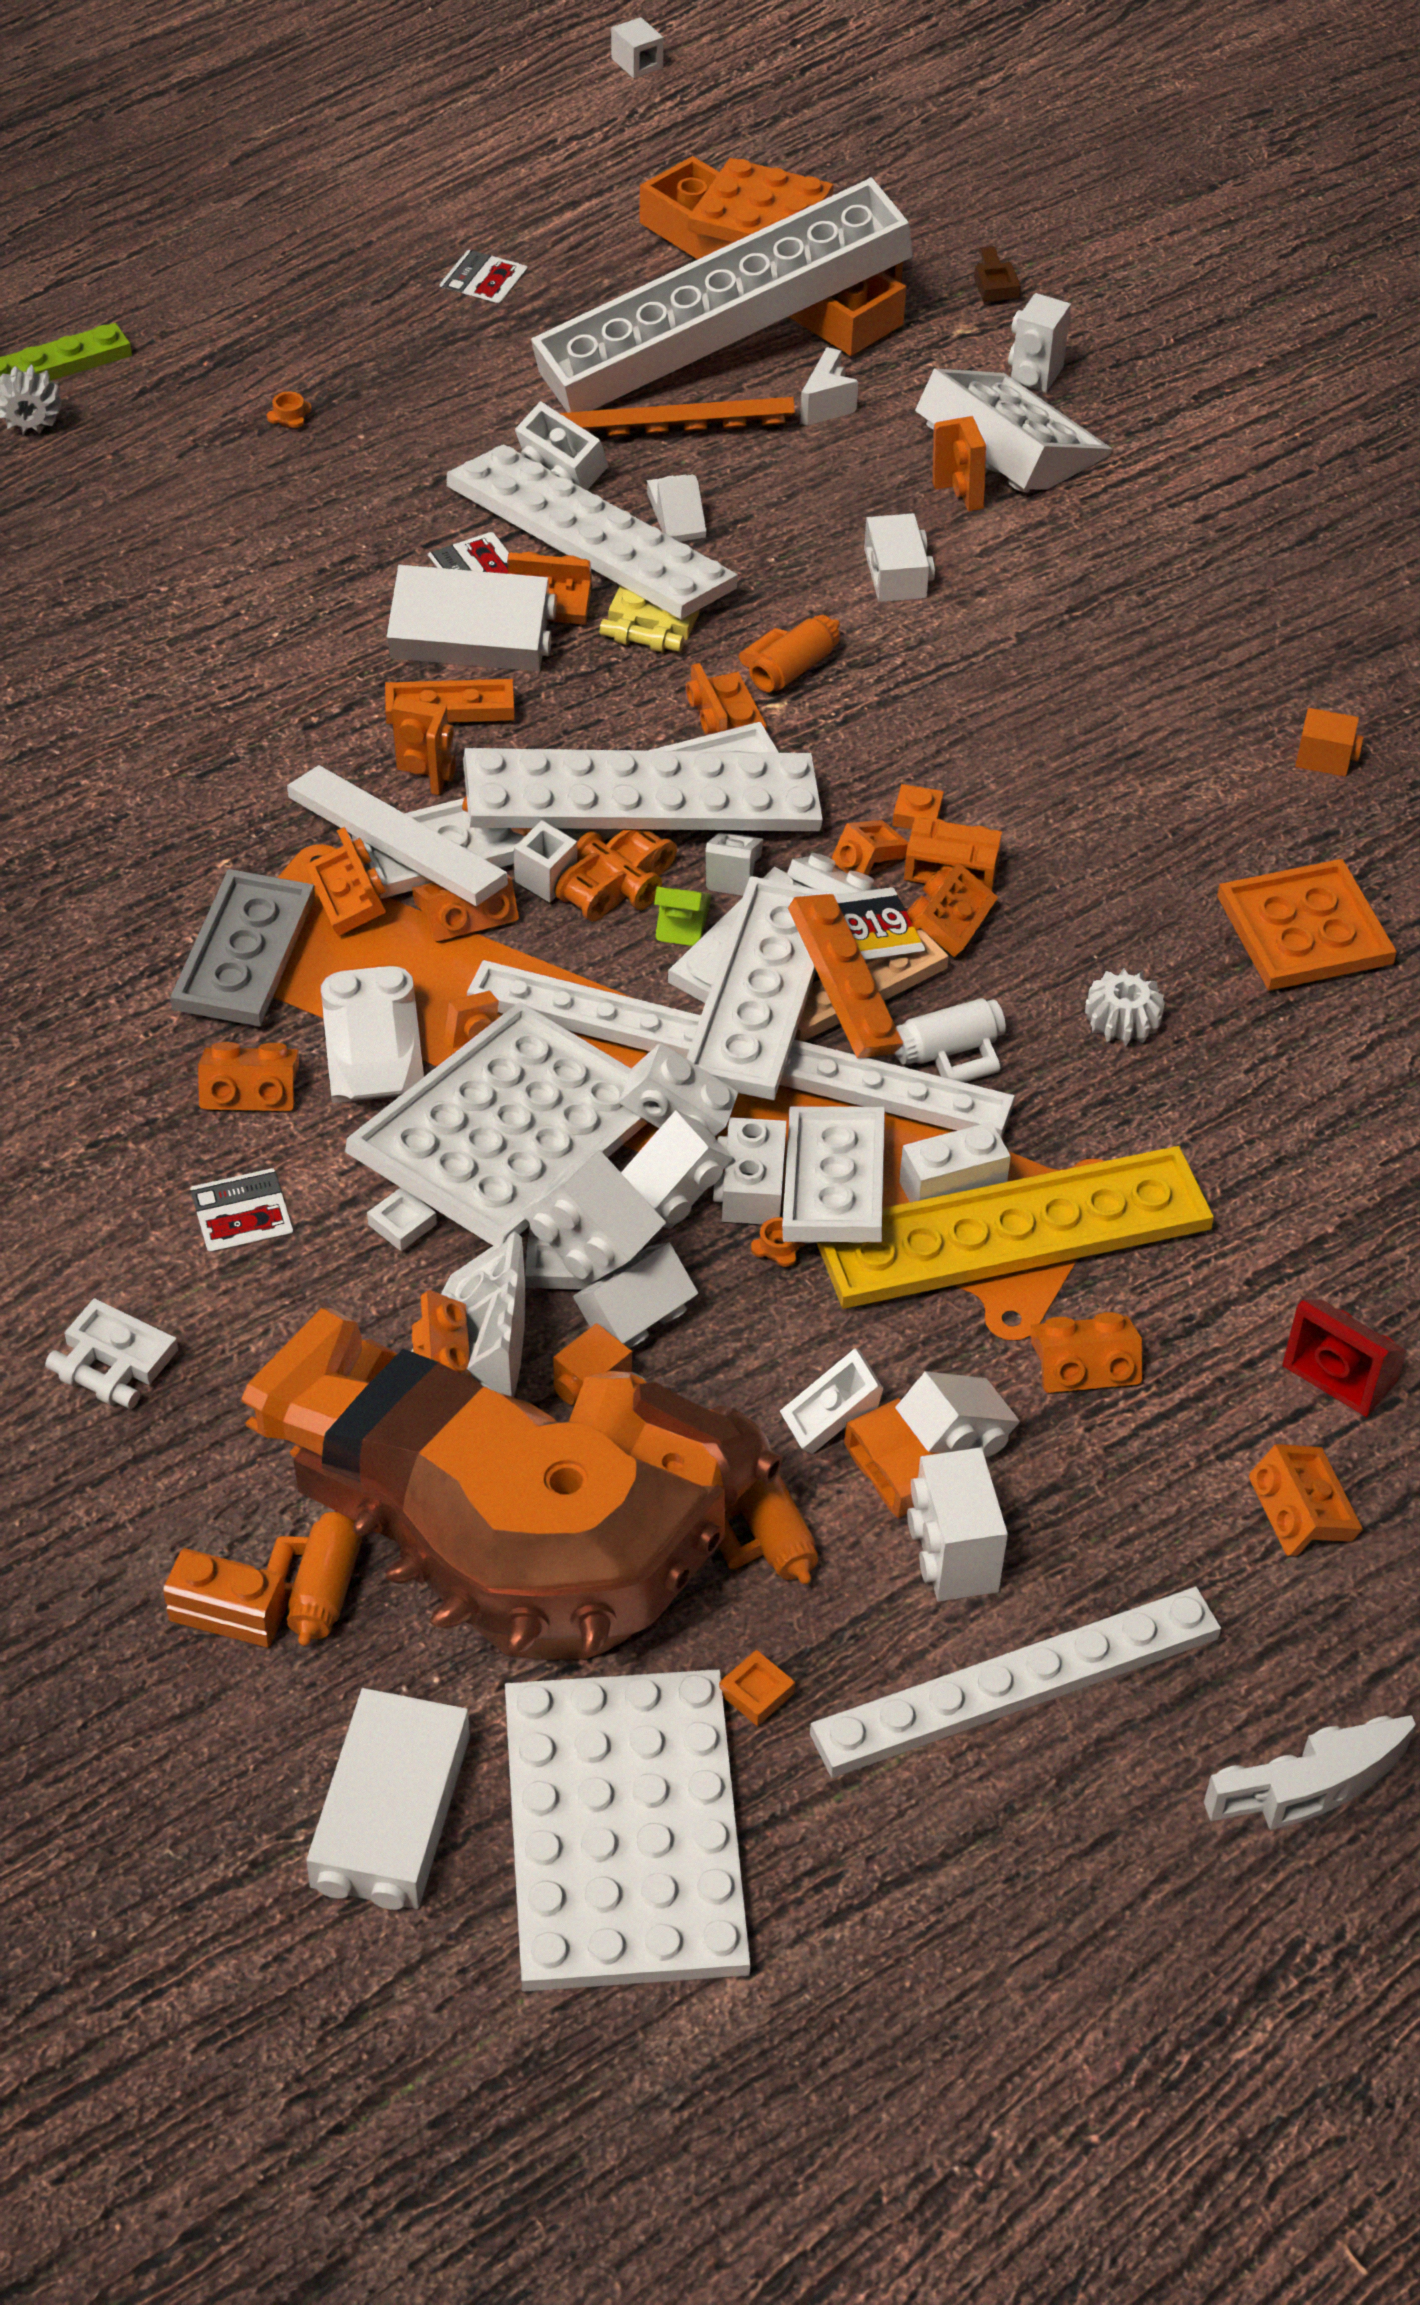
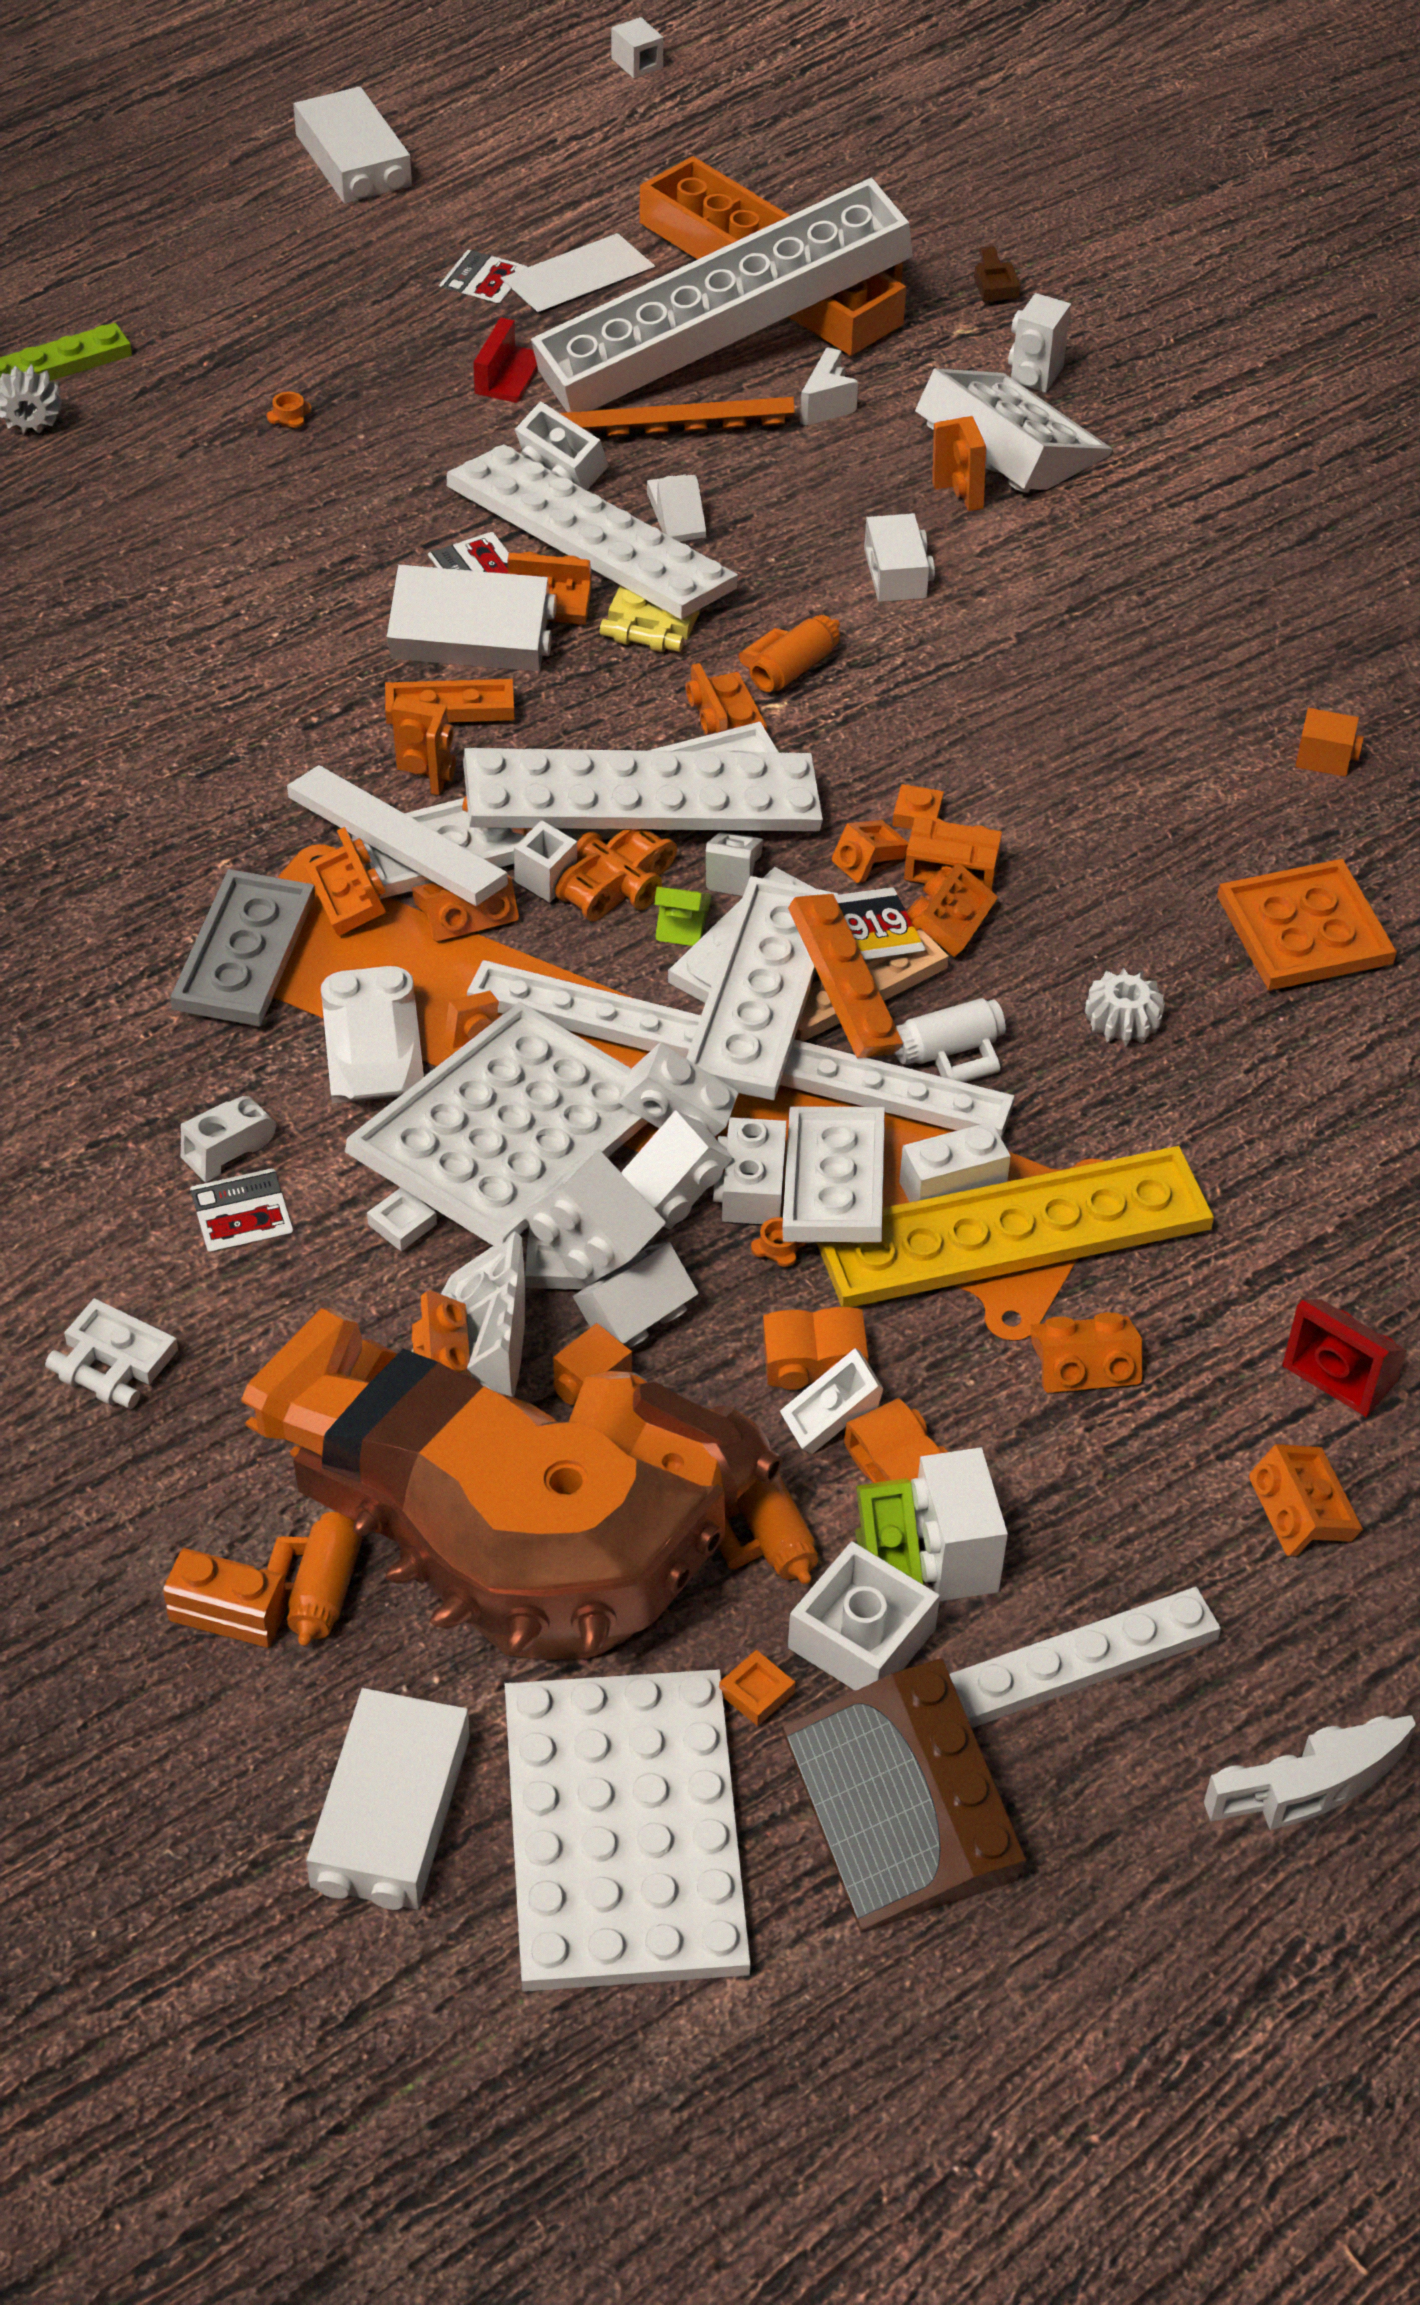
(224, 1135): none -> white leg
(247, 1077): orange bracket -> none
(352, 144): none -> white brick
(503, 368): none -> red panel
(577, 272): none -> white sticker
(752, 198): orange plate -> none
(808, 1344): none -> orange brick
(819, 873): white plate -> none
(862, 1619): none -> white brick
(890, 1525): none -> lime slope
(904, 1797): none -> slope
(957, 1413): white brick -> none

